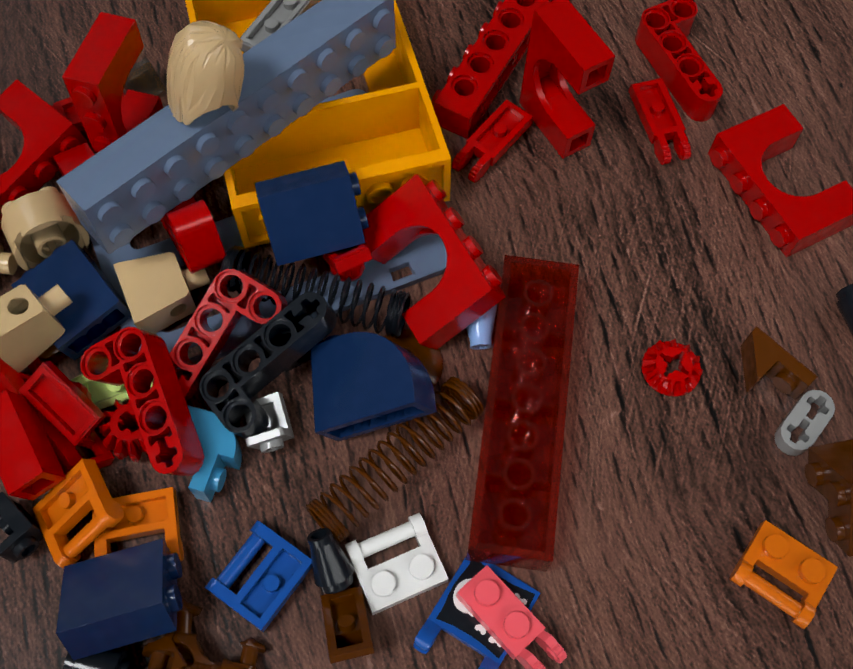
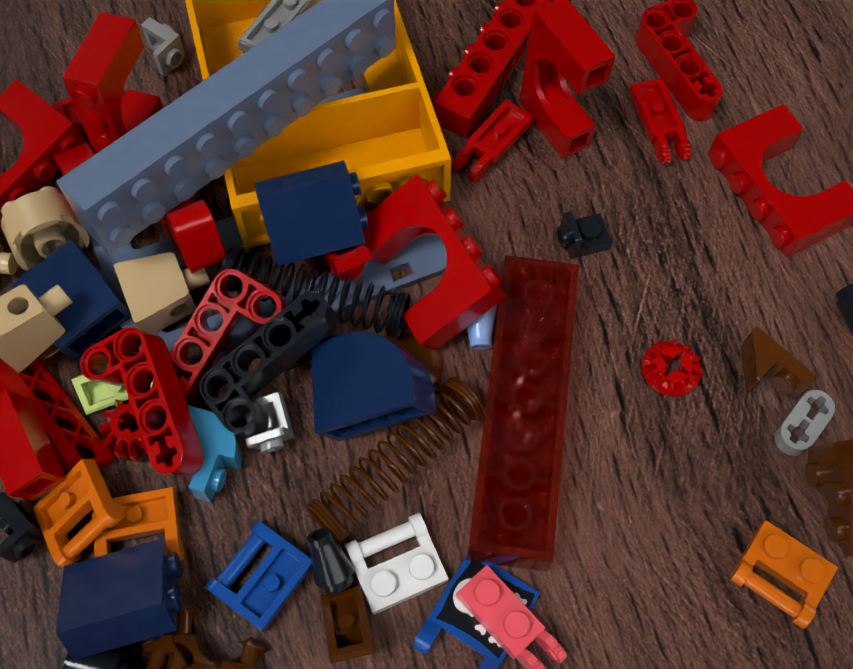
(62, 402): red tile -> none
(144, 79): clear smoke tile -> none
(166, 45): none -> light grey bracket
(204, 70): tan hair -> none
(583, 235): none -> black bracket

